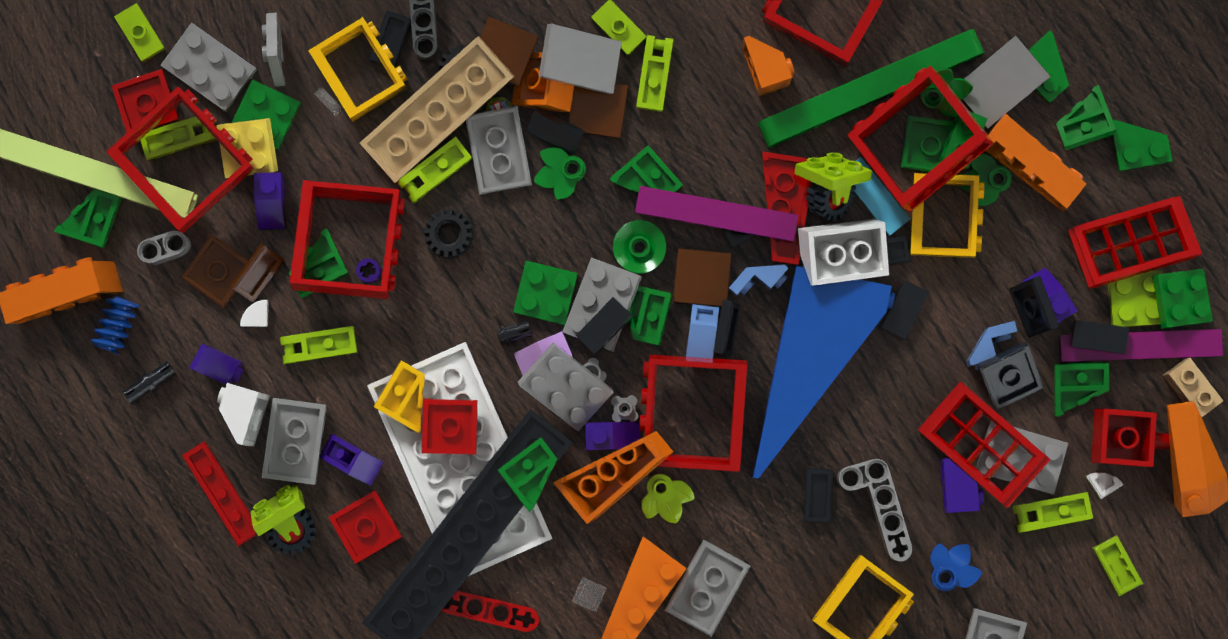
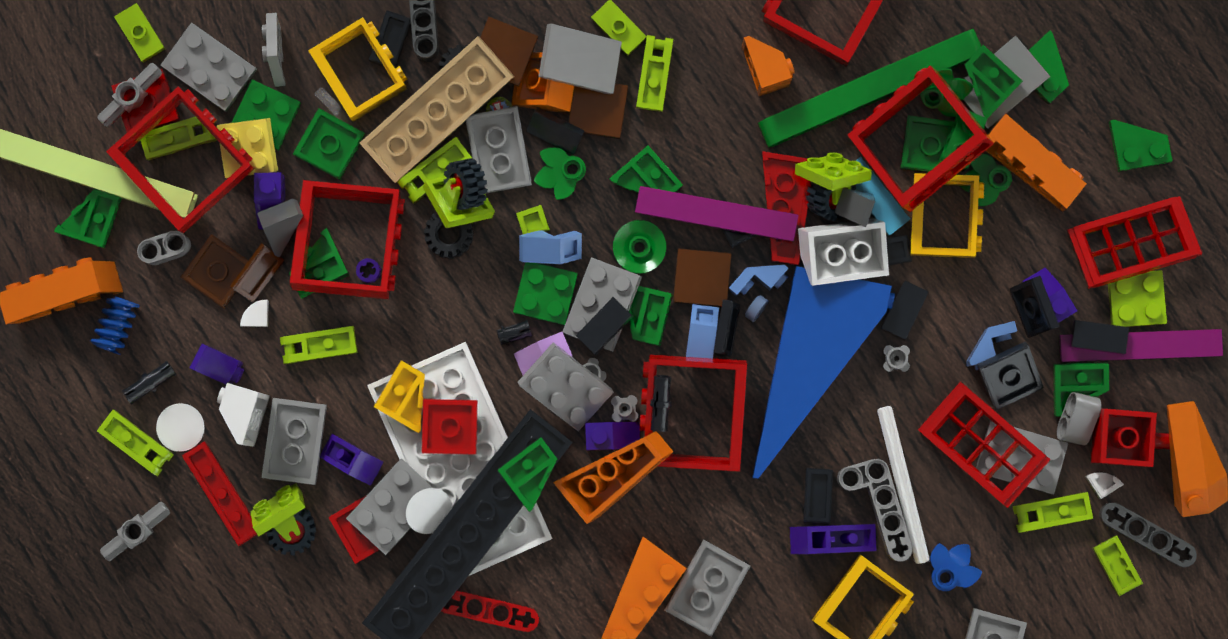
(119, 105): none -> light grey axle
(124, 540): none -> light grey axle
(134, 442): none -> lime plate
(180, 427): none -> white sticker
(280, 223): none -> dark grey slope
(329, 144): none -> green tile
(383, 511): none -> light grey plate
(427, 510): none -> white sticker
(460, 194): none -> plate
(532, 220): none -> lime tile
(550, 249): none -> medium blue slope
(589, 594): clear tile -> none
(661, 403): none -> black pin
(668, 501): lime plate -> none
(756, 308): none -> sand blue tile
(832, 539): none -> dark purple slope
(855, 205): none -> dark grey slope
(902, 352): none -> light grey plate
(903, 484): none -> white axle
(959, 489): dark purple slope -> none
(991, 80): none -> green wing
(1078, 418): none -> light grey beam
(1086, 122): green wing -> none
(1146, 537): none -> dark grey beam
(1182, 298): green plate -> none
(1192, 386): tan brick -> none

